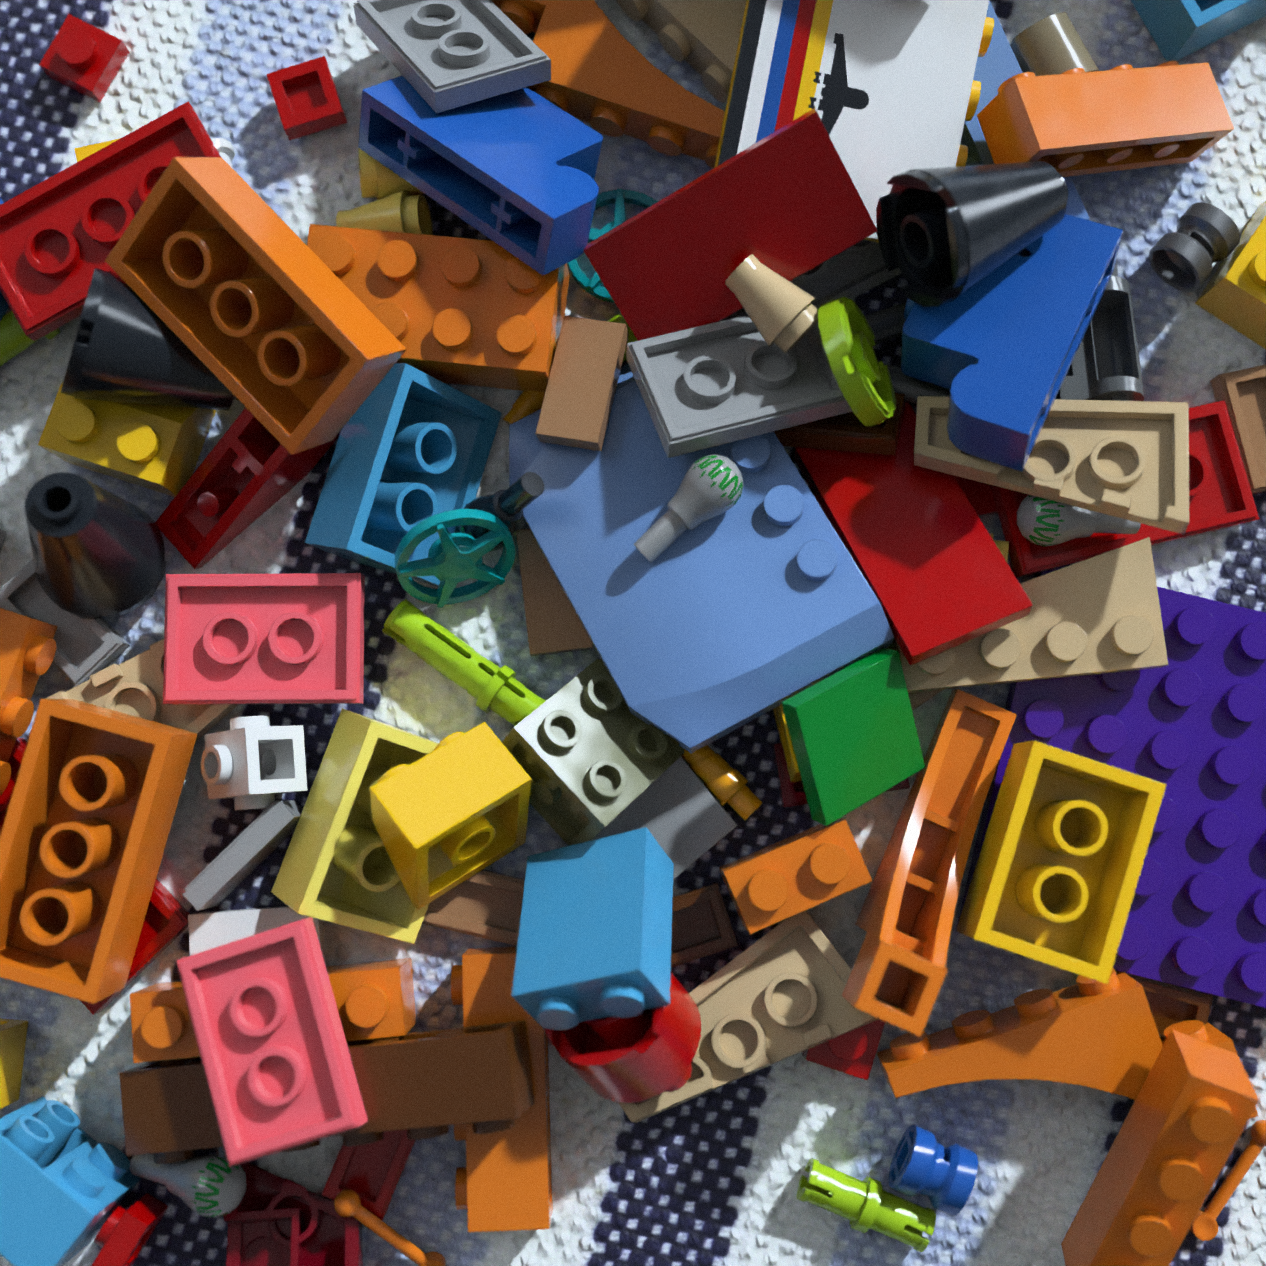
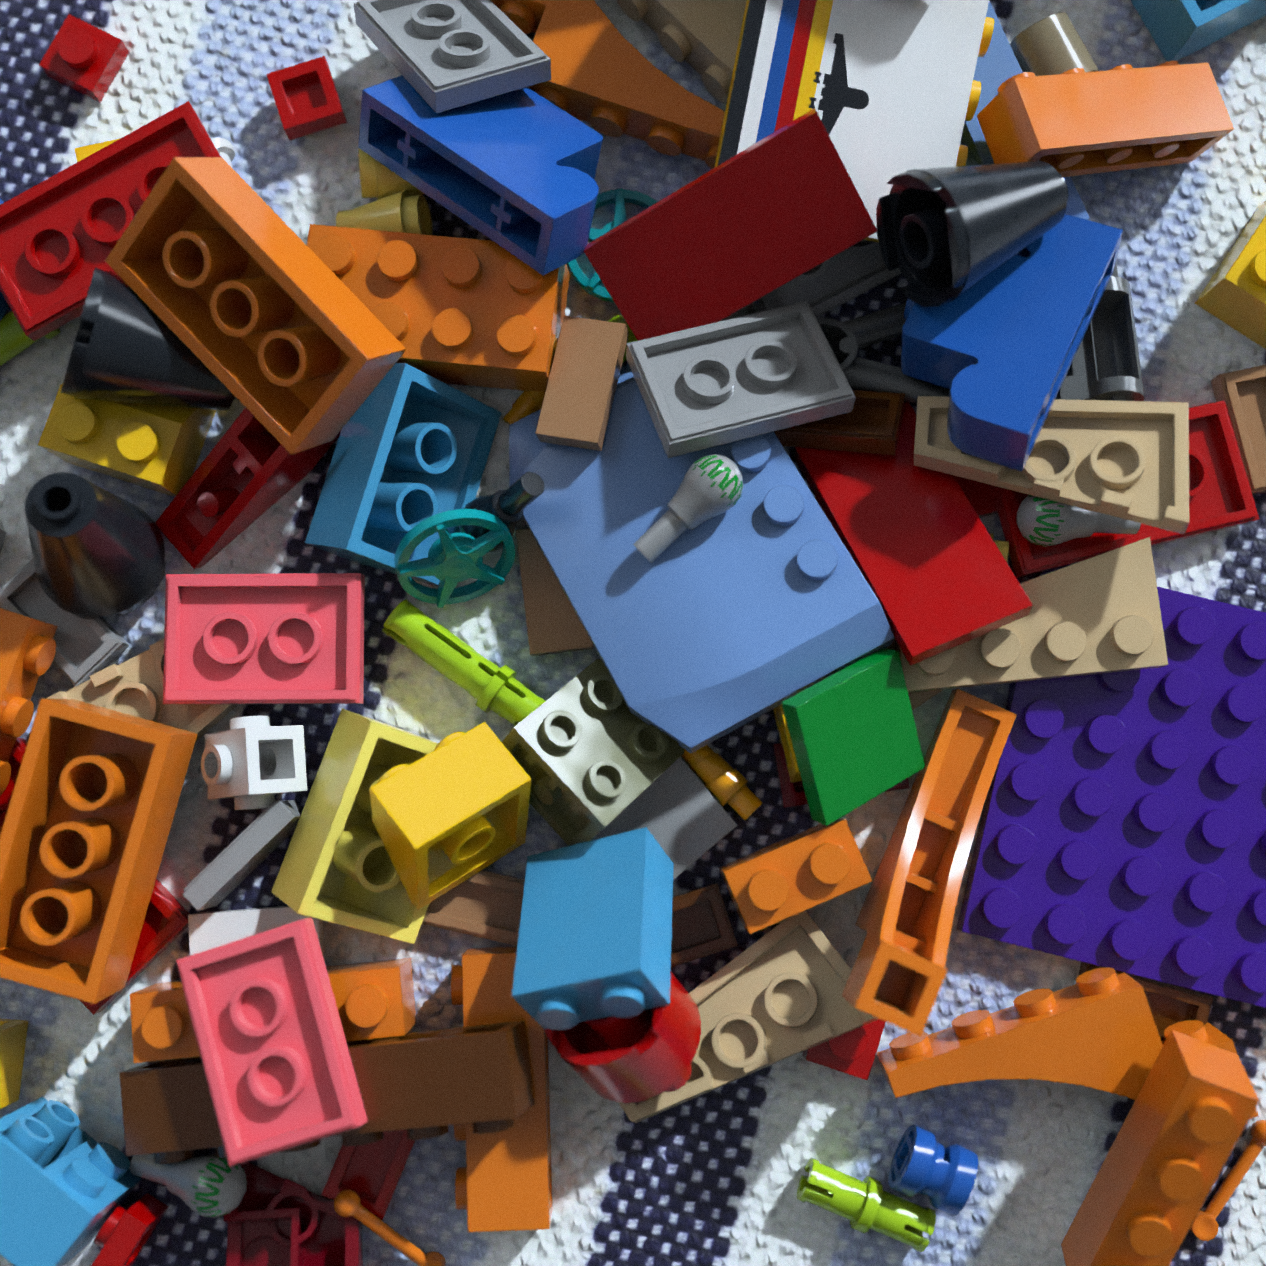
(773, 303): tan cone -> none
(850, 353): lime tile -> none
(1061, 859): yellow brick -> none
(1200, 239): flat silver wheel -> none

